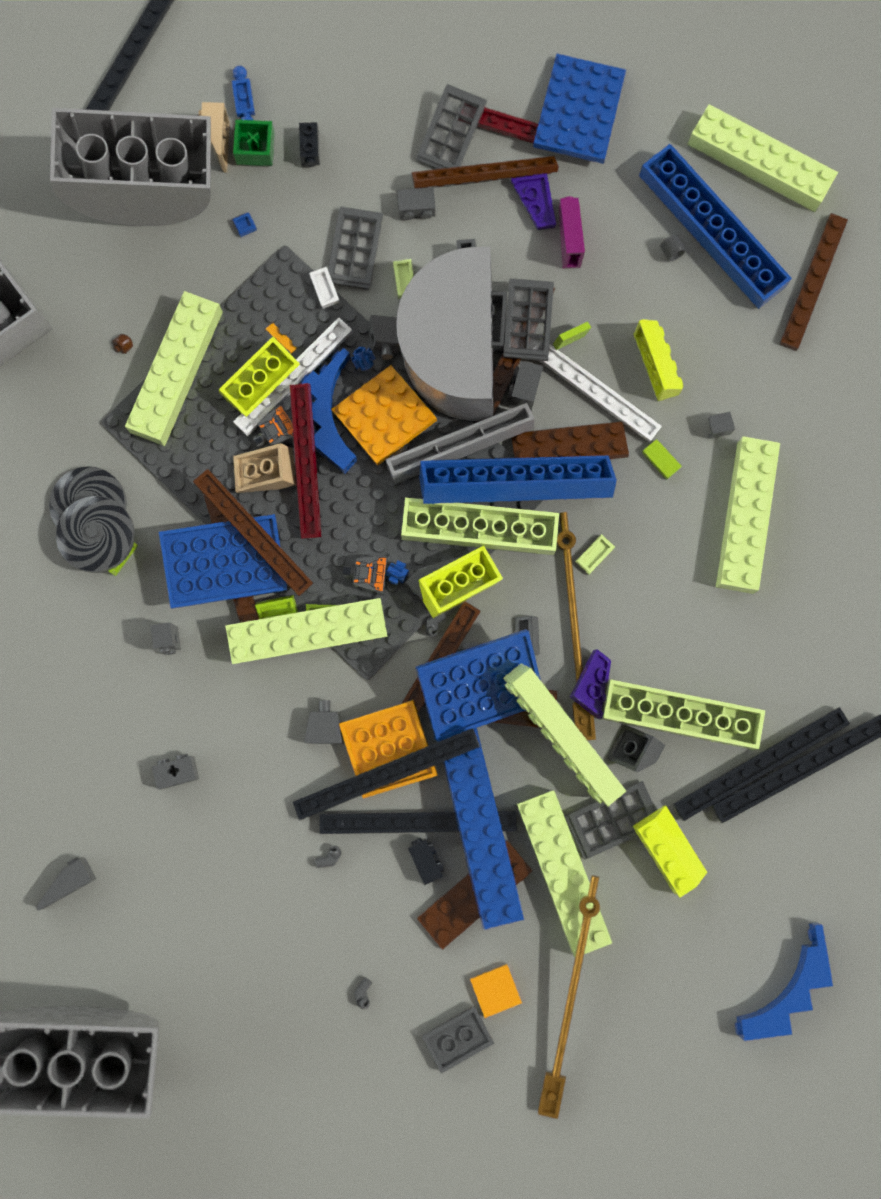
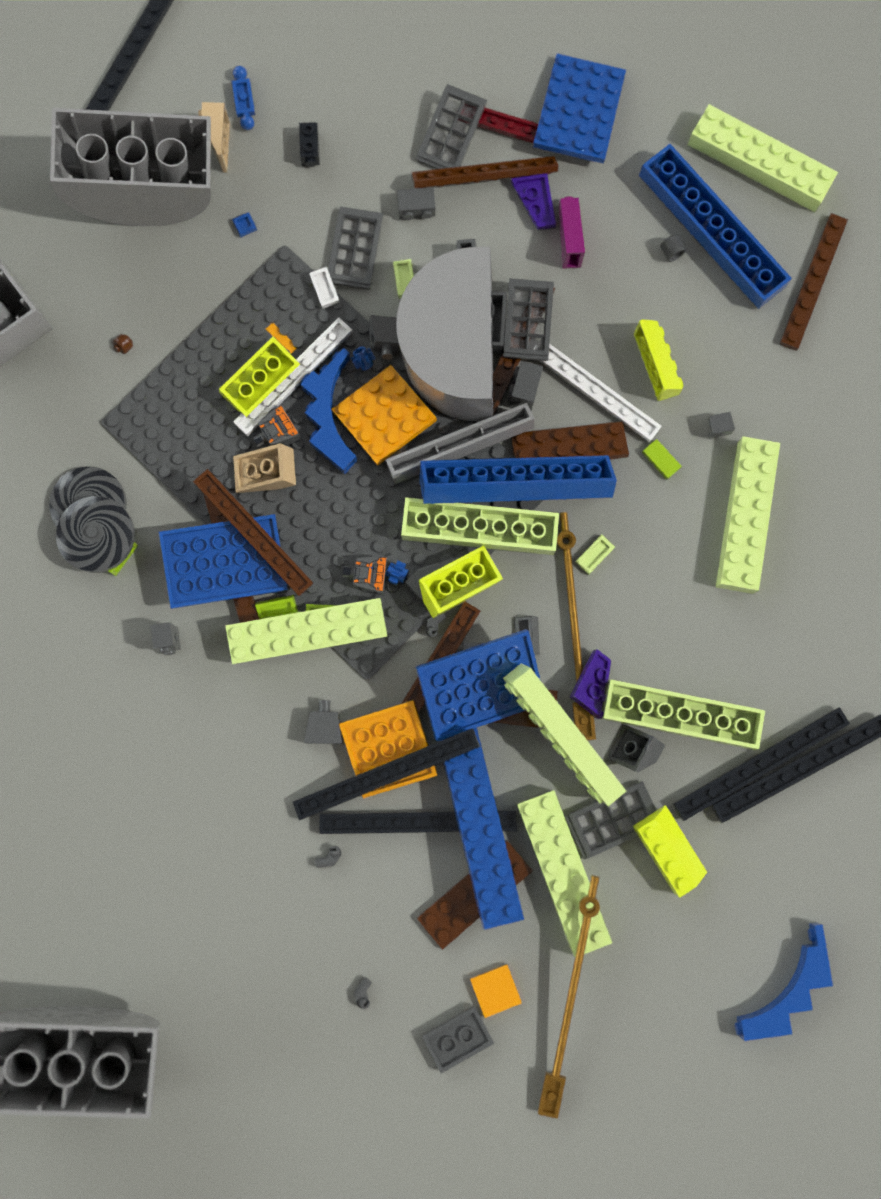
(70, 879): dark grey slope -> none
(164, 776): dark grey brick -> none
(174, 368): yellowish green brick -> none
(254, 142): green brick -> none
(305, 460): dark red plate -> none
(423, 857): black brick -> none
(572, 335): lime tile -> none

